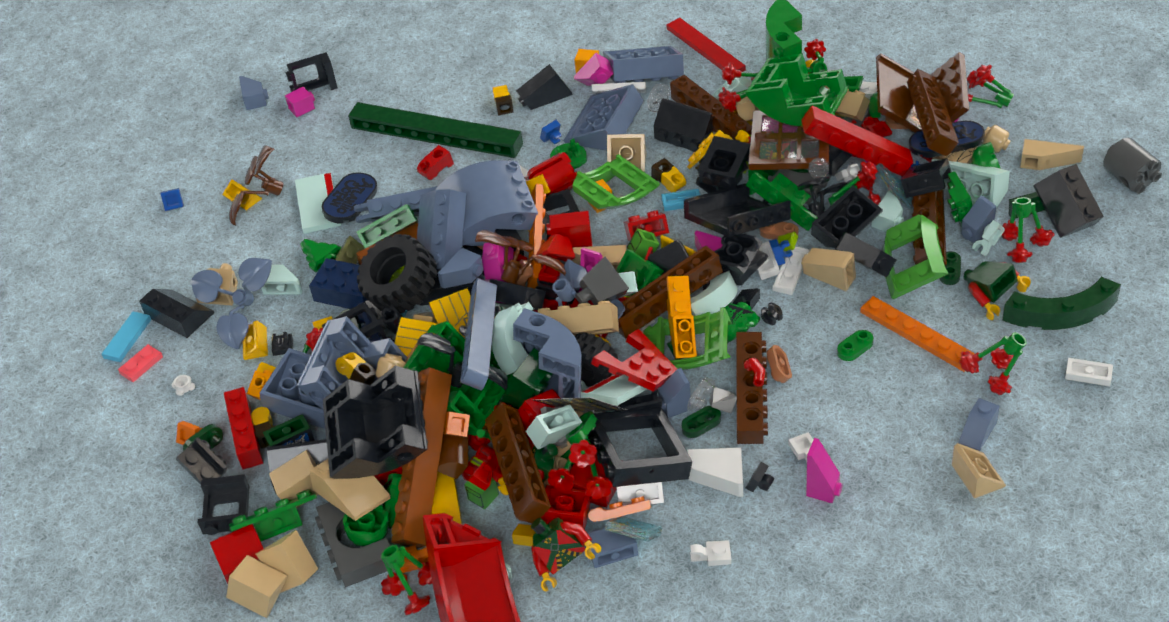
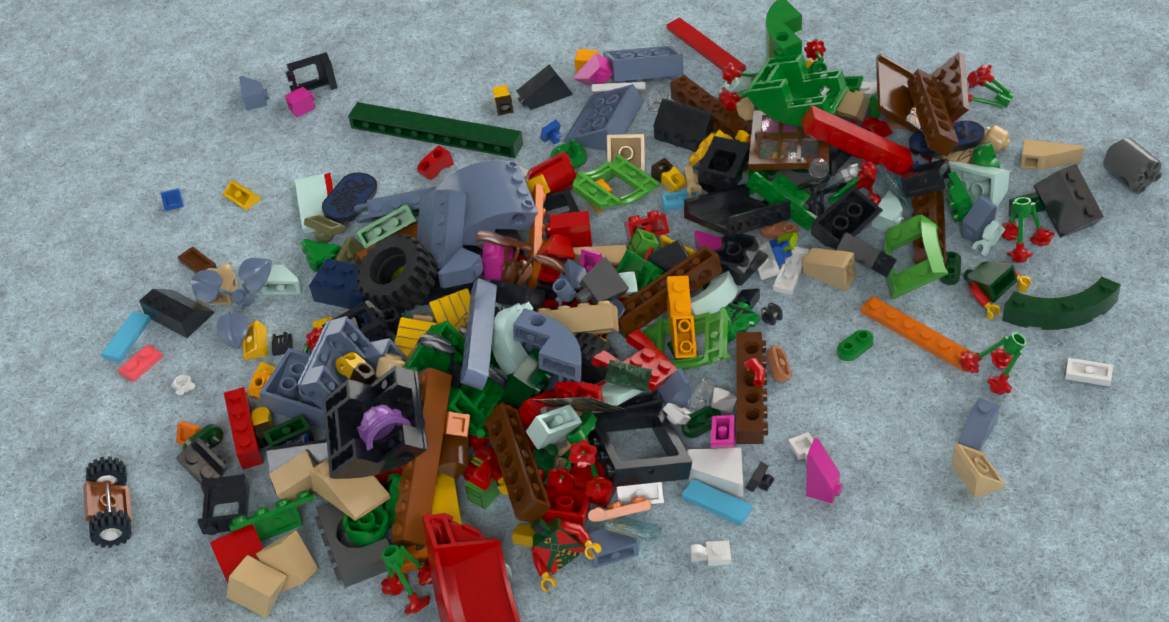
(107, 502): none -> plate
(195, 260): none -> reddish brown tile
(269, 184): reddish brown plant -> none
(323, 227): none -> olive tile
(378, 423): none -> medium lavender helmet
(578, 390): none -> red slope
(628, 375): none -> clear green tile
(677, 414): none -> white plate
(692, 181): none -> tan plate
(717, 502): none -> medium azure tile
(723, 432): none -> dark pink slope

